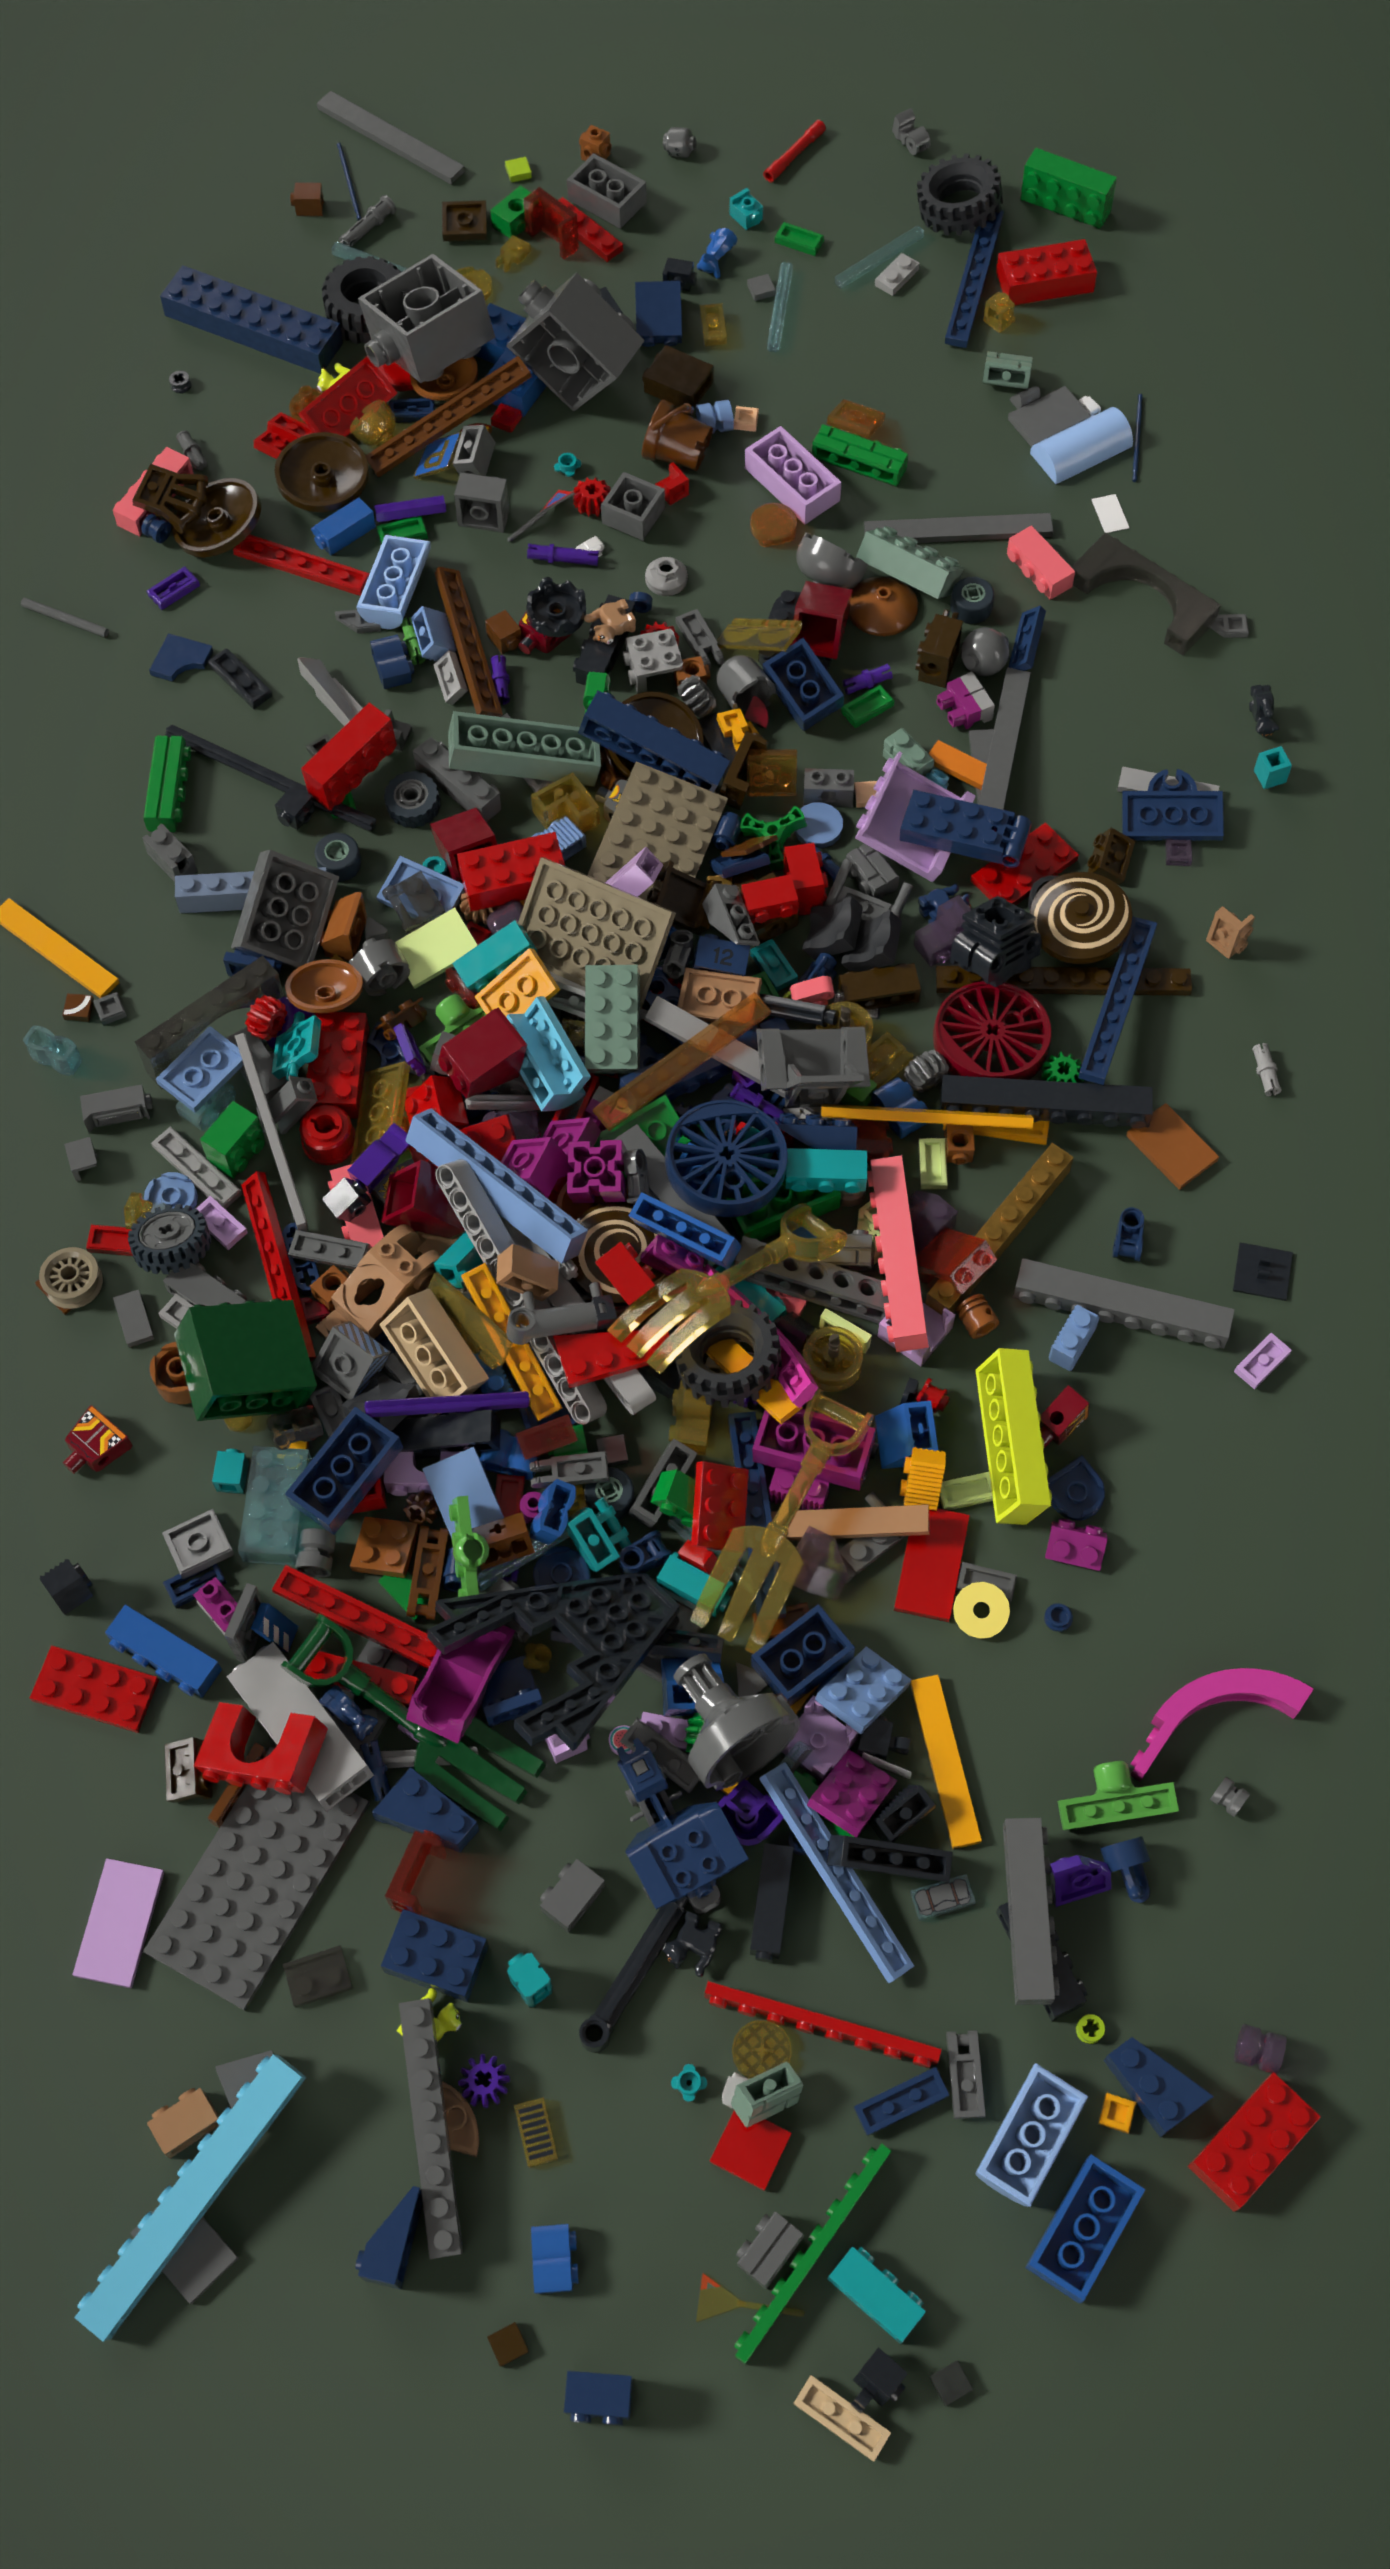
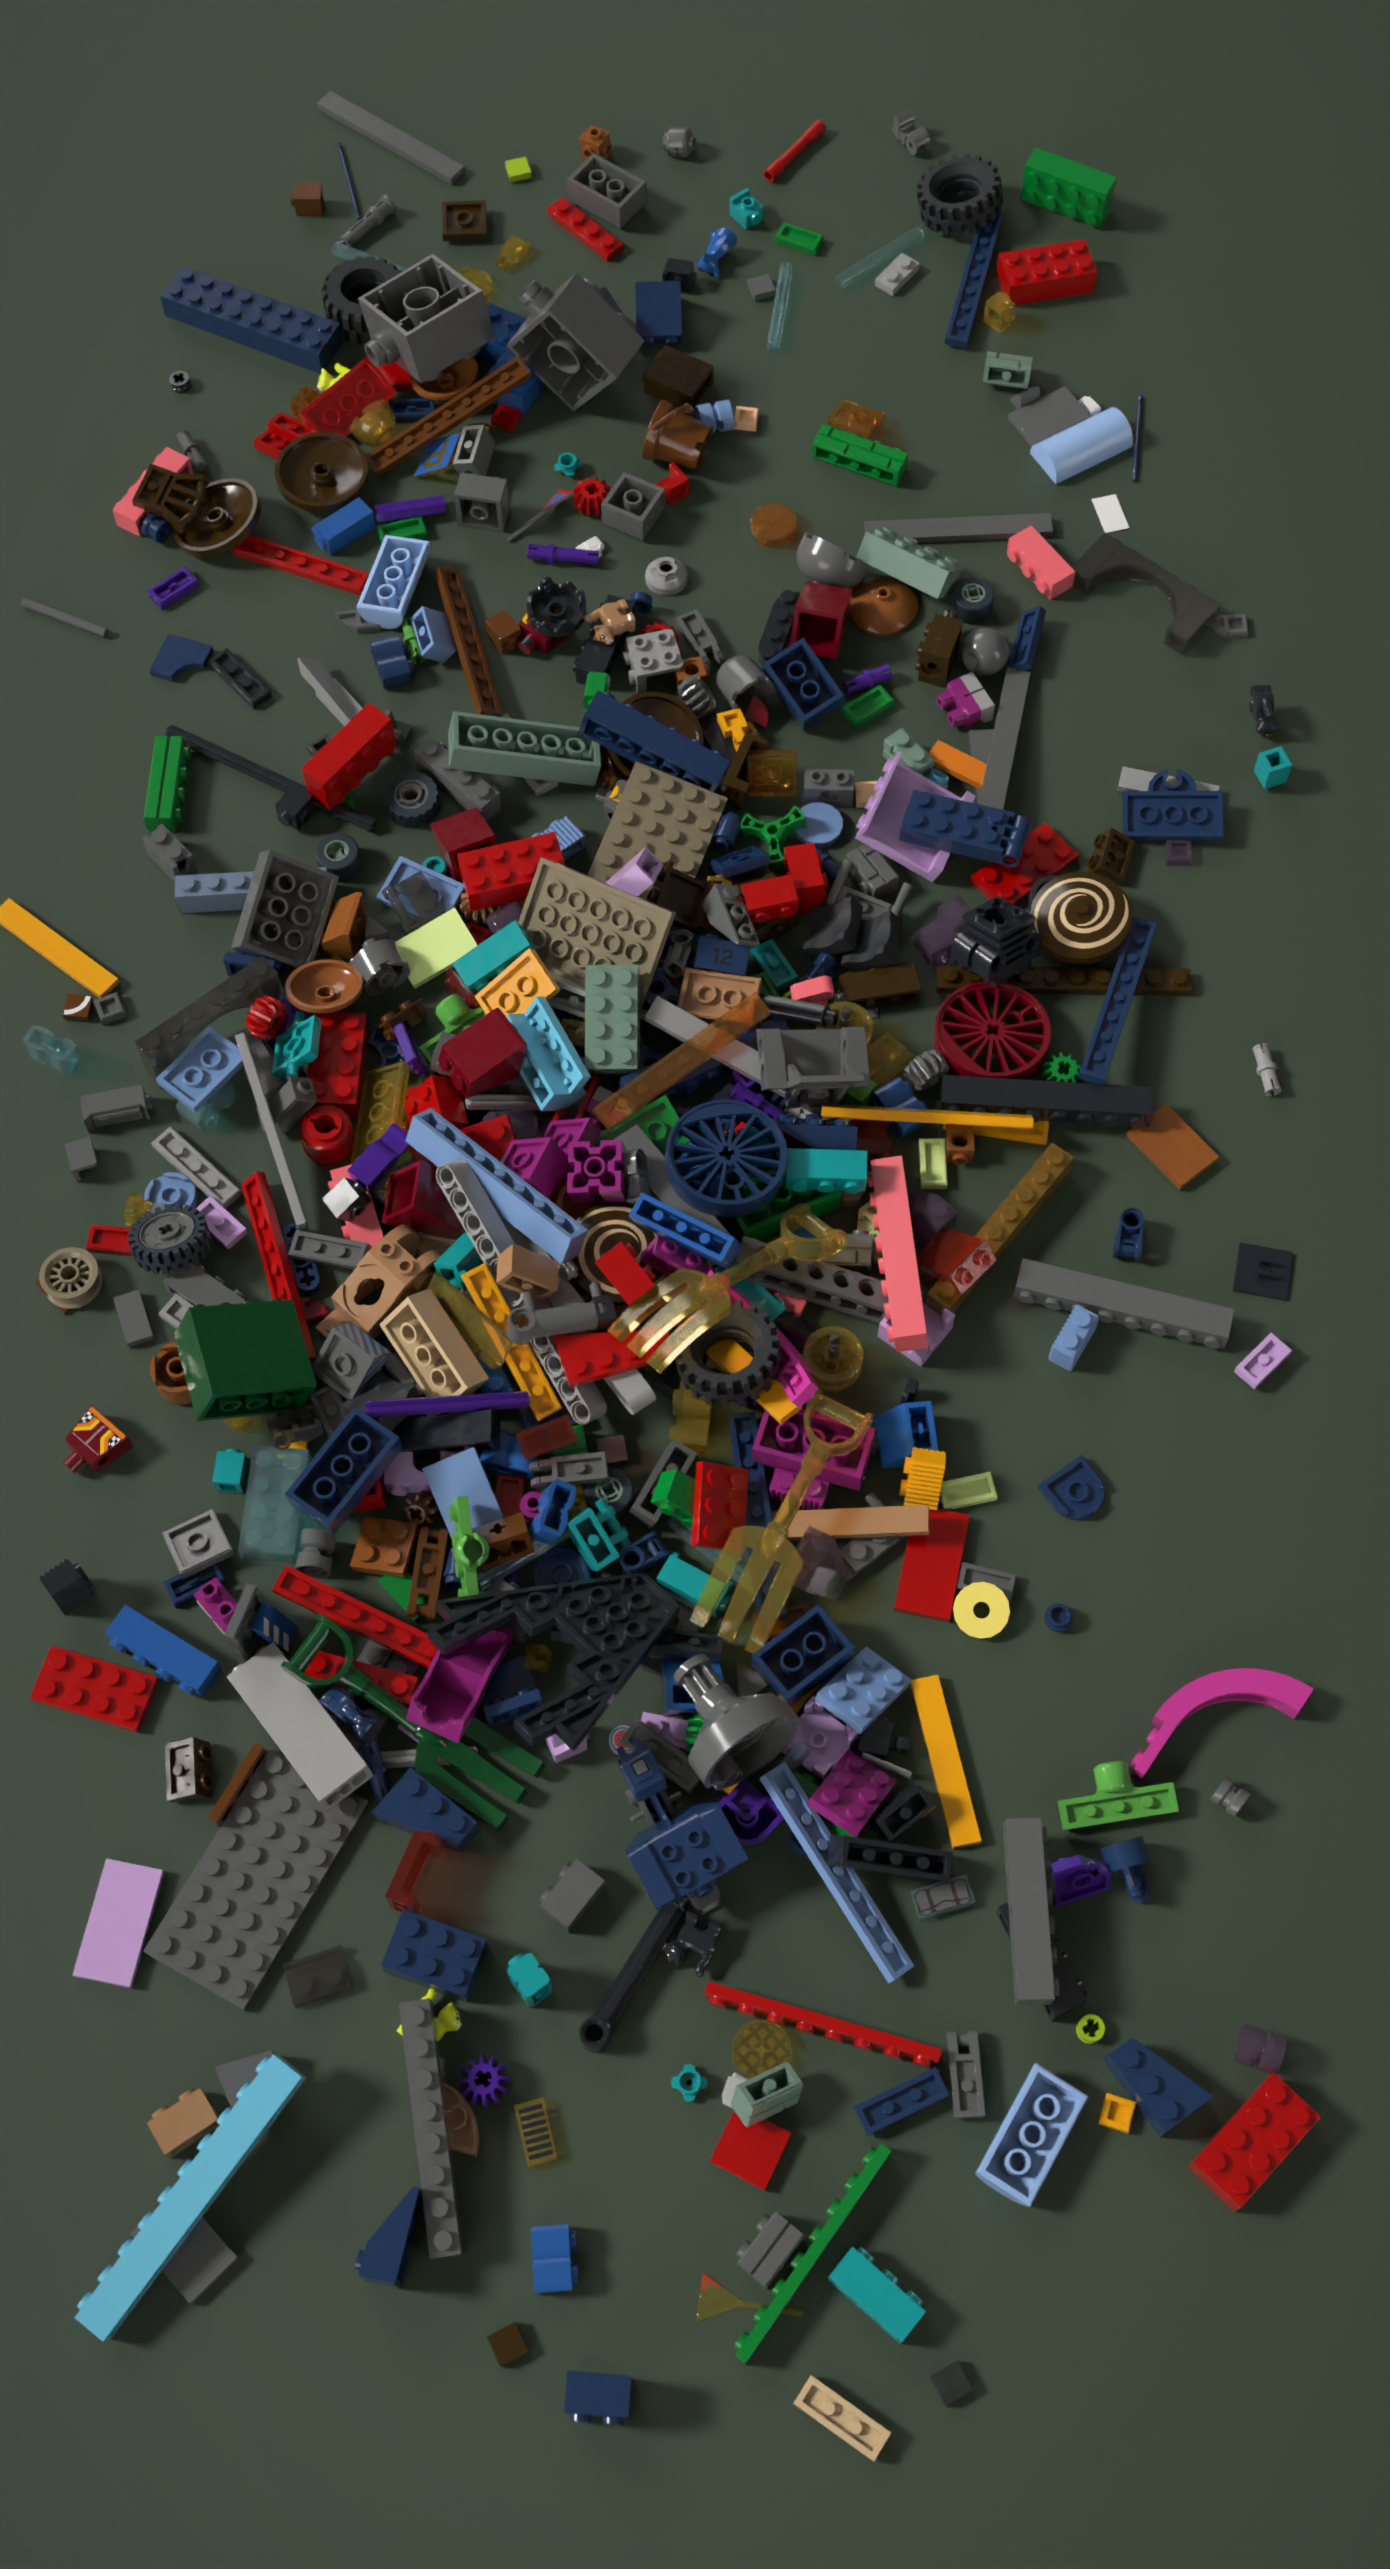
(233, 1140): green brick -> none
(284, 1769): red arch -> none
(321, 1286): dark orange brick -> none
(450, 677): light grey plate -> none
(500, 678): dark purple pin -> none
(509, 214): green brick -> none
(553, 218): clear red panel -> none
(564, 799): clear yellow brick -> none
(698, 1557): red piece -> none
(713, 324): clear yellow plate -> none
(749, 846): reddish brown piece -> none
(759, 634): clear yellow windscreen -> none
(771, 1902): black brick -> none
(792, 474): lavender brick -> none
(831, 1319): yellowish green tile -> none
(879, 2380): black brick -> none
(930, 902): dark blue animal -> none
(934, 1394): red brick -> none
(977, 1316): dark orange piece -> none
(1013, 1437): neon yellow brick -> none
(1069, 1410): dark red torso -> none
(1076, 1544): magenta bracket -> none
(1085, 2229): blue brick -> none
(1229, 933): medium nougat bracket -> none

